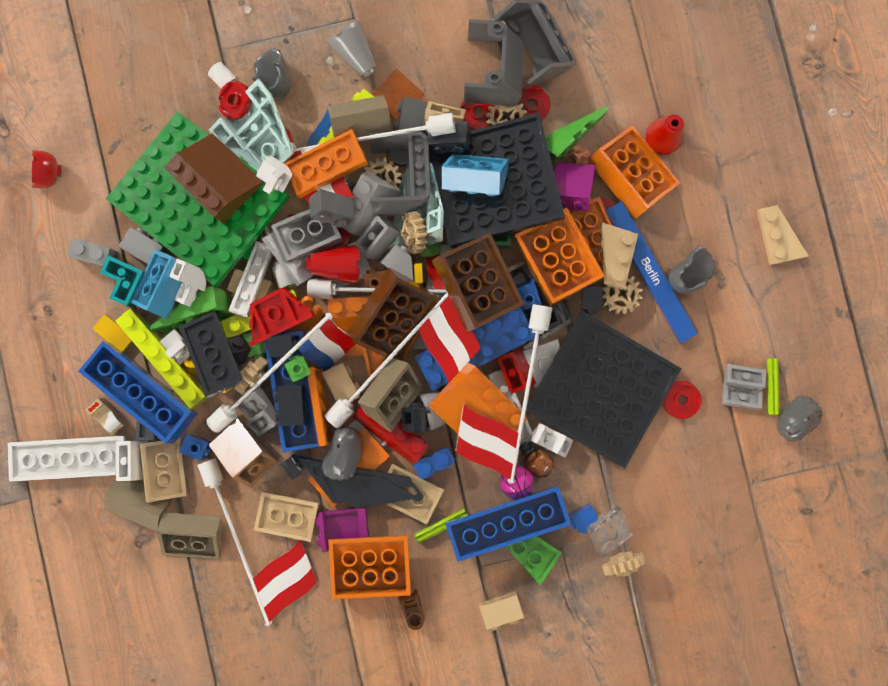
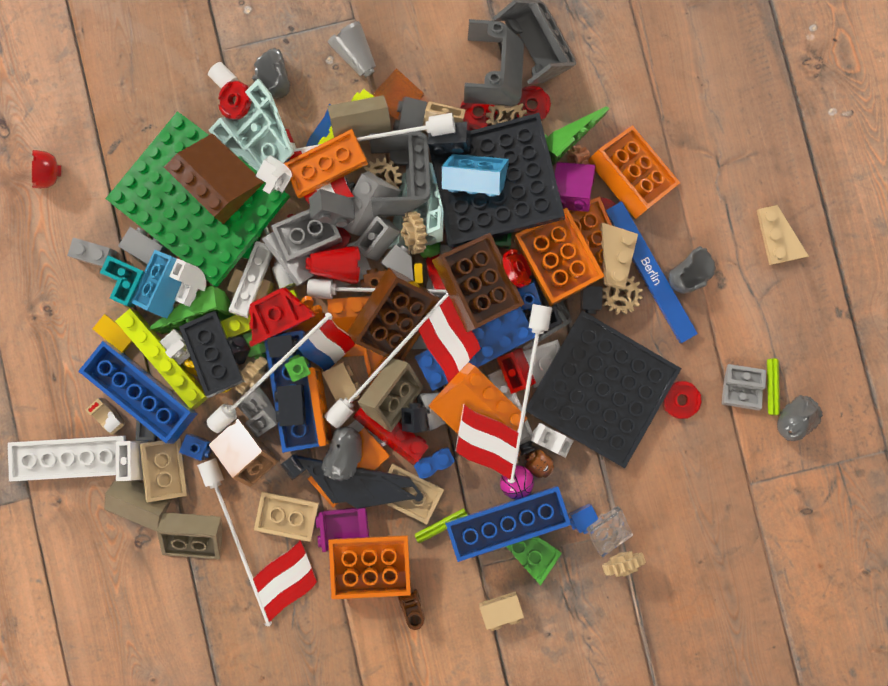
(516, 268): none -> red tile
(665, 134): red cone -> none

